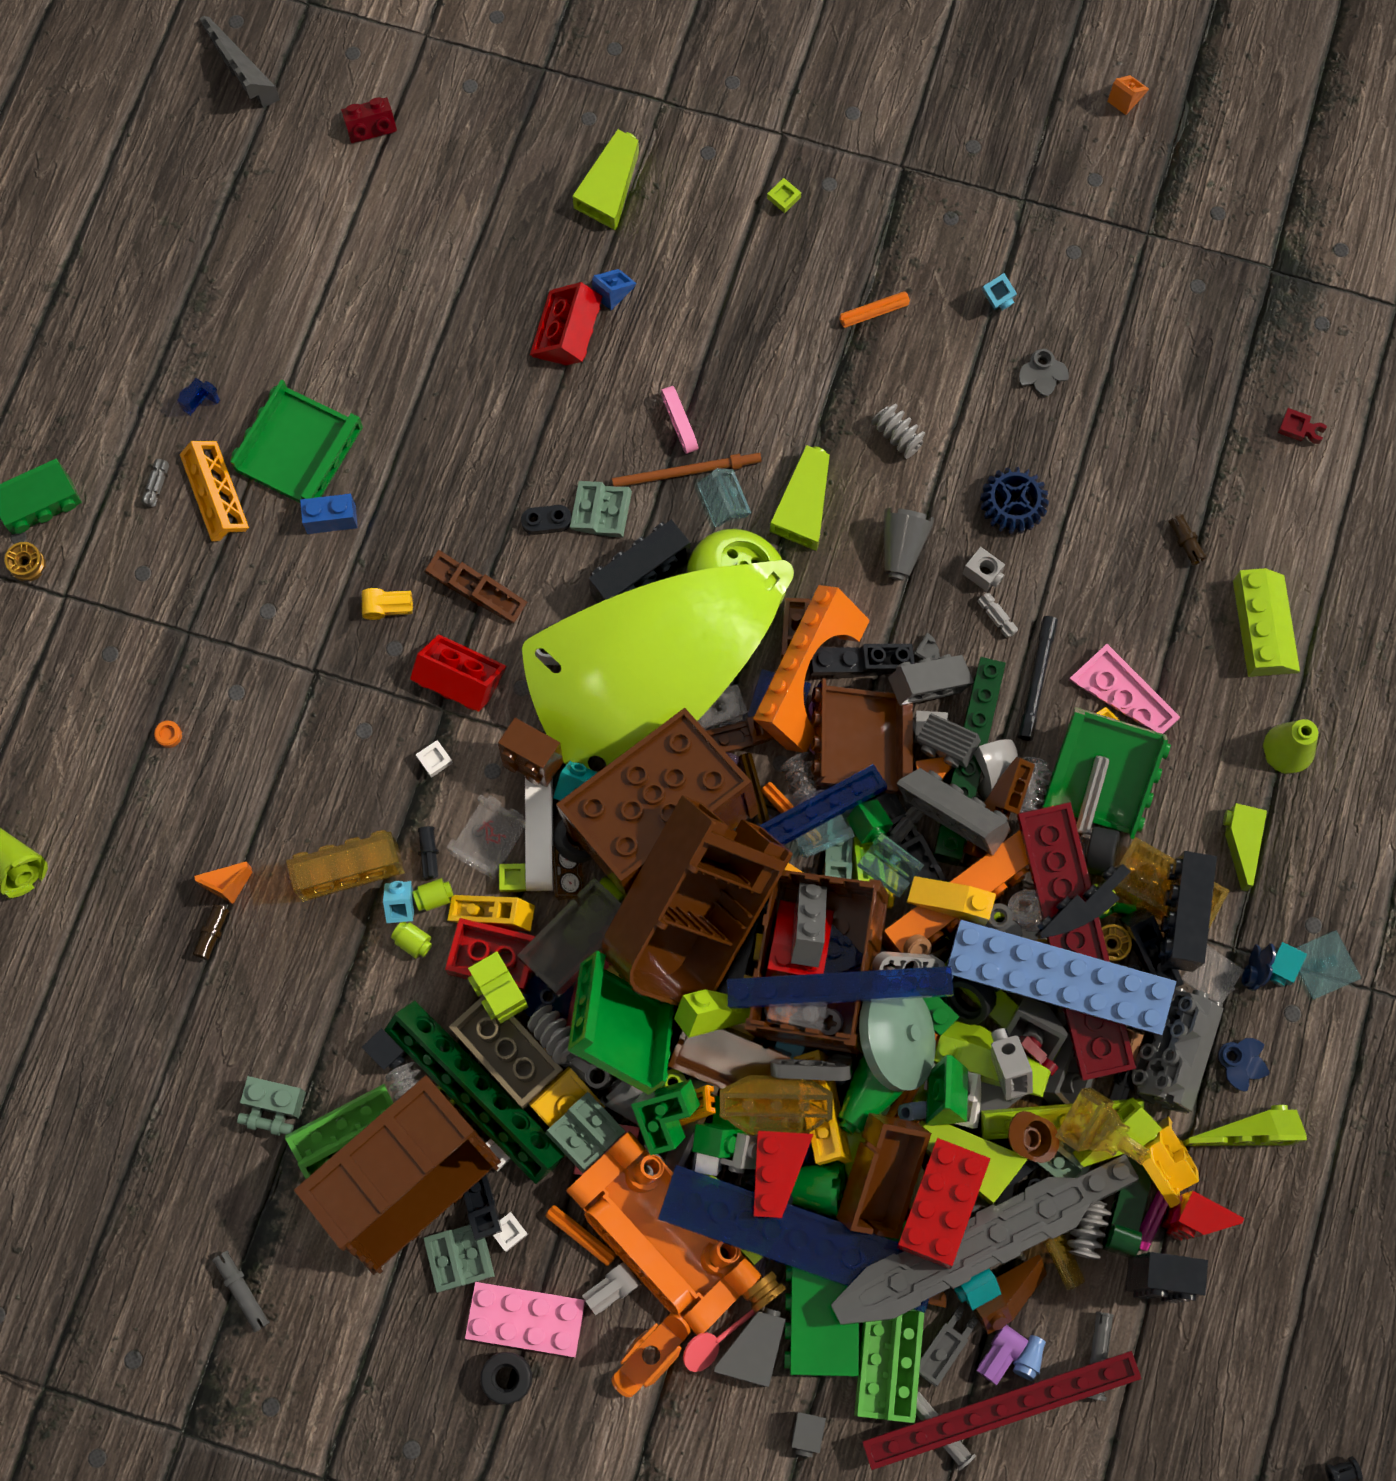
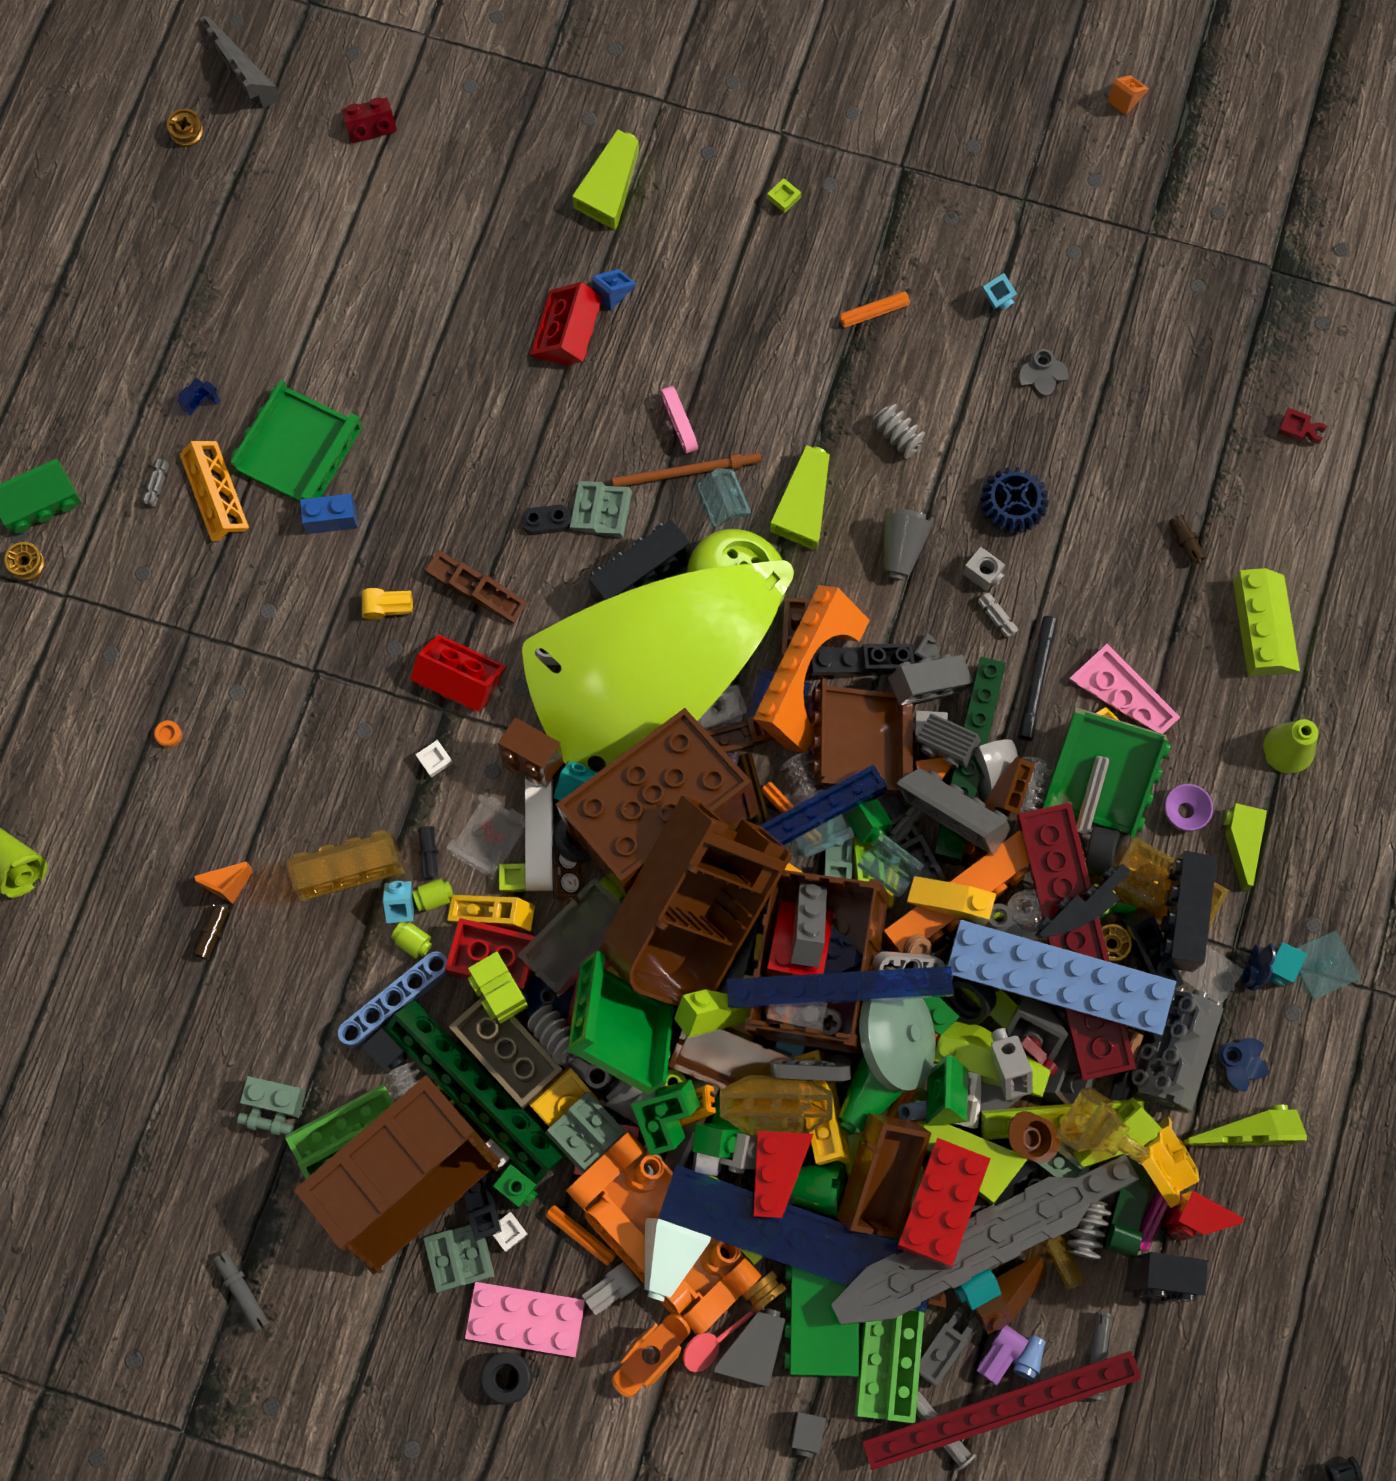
(191, 134): none -> pearl gold wheel
(380, 1002): none -> medium blue beam
(516, 1187): none -> green brick
(669, 1256): none -> light aqua slope
(1194, 797): none -> medium lavender piece

